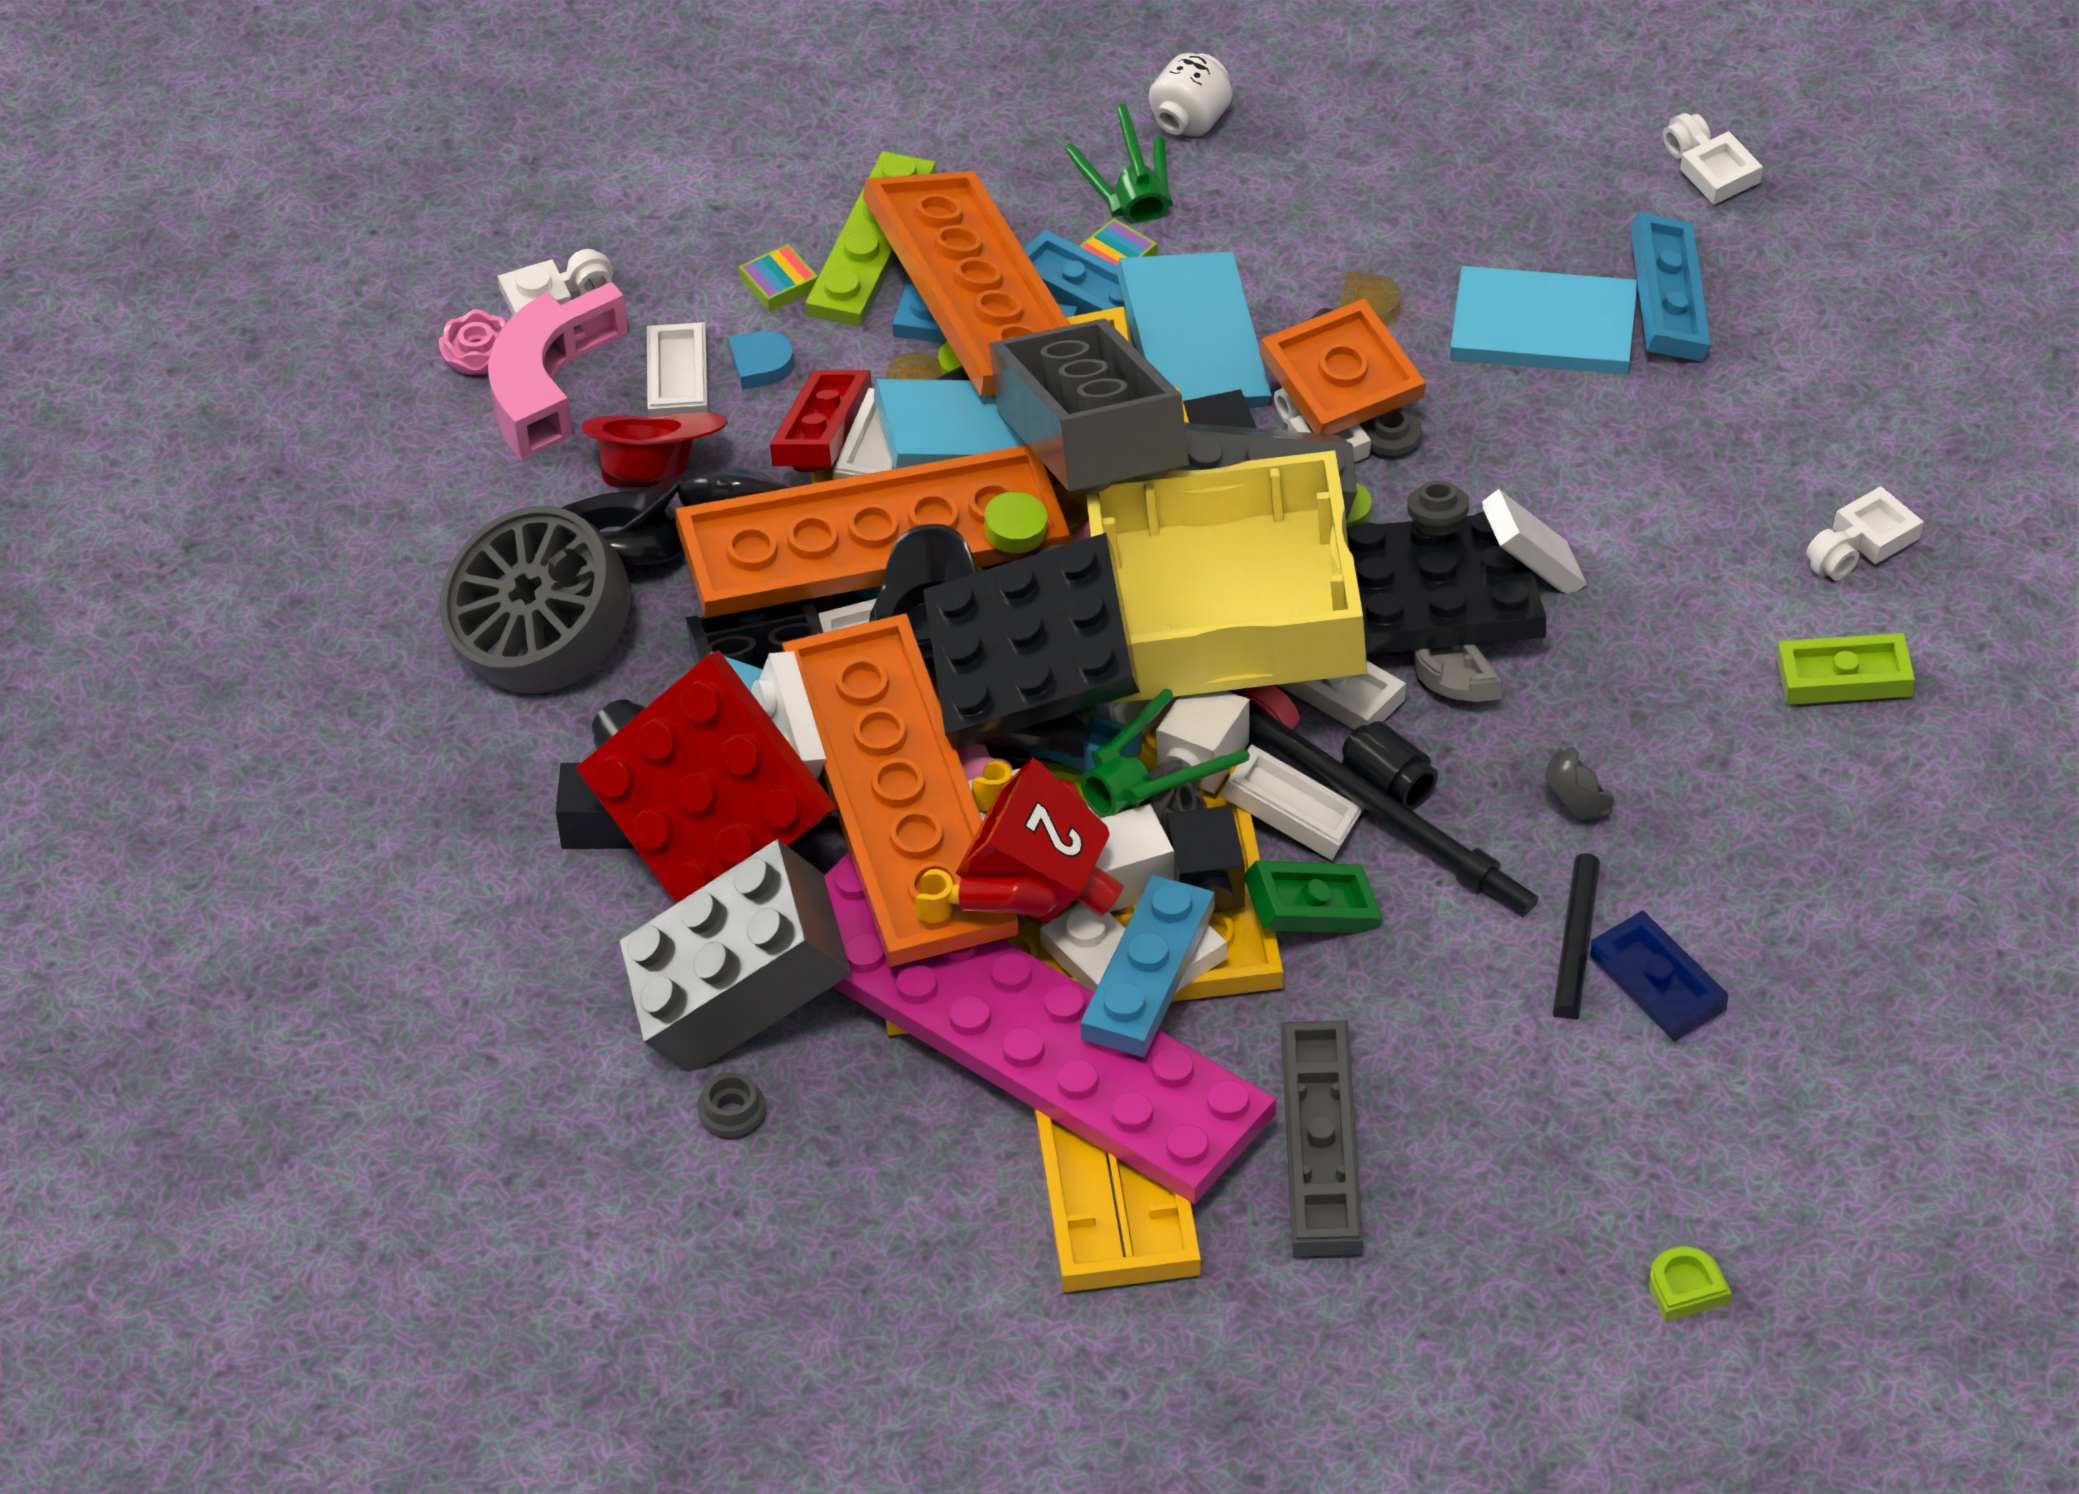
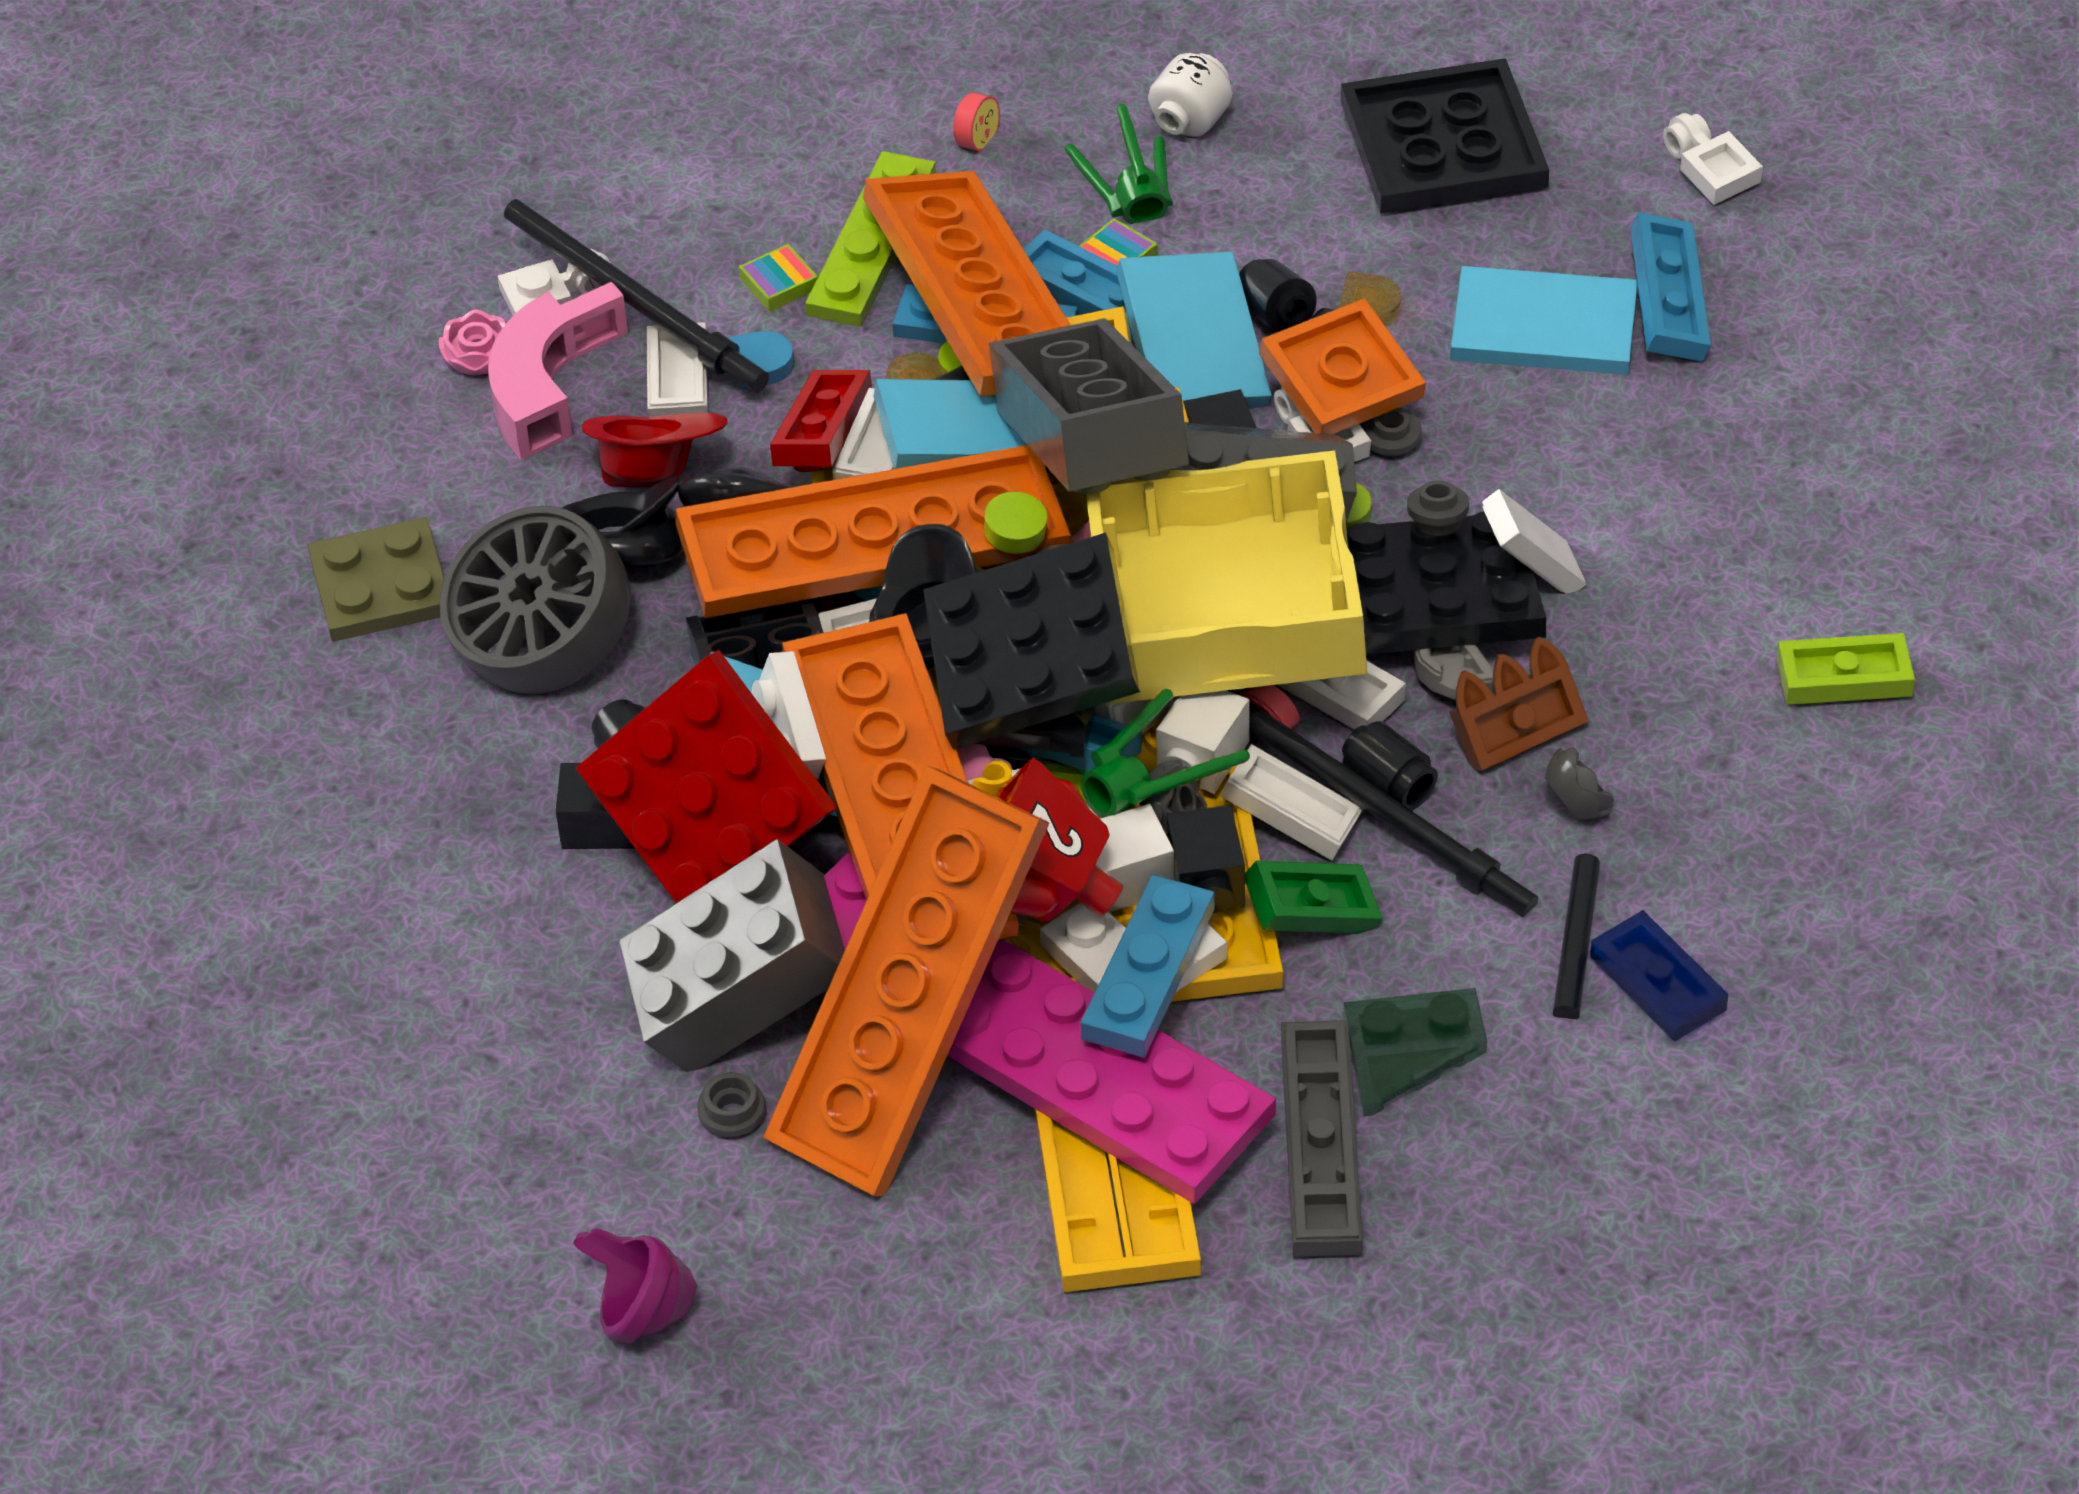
(378, 578): none -> olive plate
(639, 1274): none -> magenta hat
(713, 348): none -> black bar
(905, 980): none -> orange plate
(976, 121): none -> tile
(1277, 294): none -> black brick
(1411, 1041): none -> clear green wing
(1444, 135): none -> black plate
(1520, 709): none -> dark orange plate
(1687, 1283): lime tile -> none
(1873, 525): white plate -> none

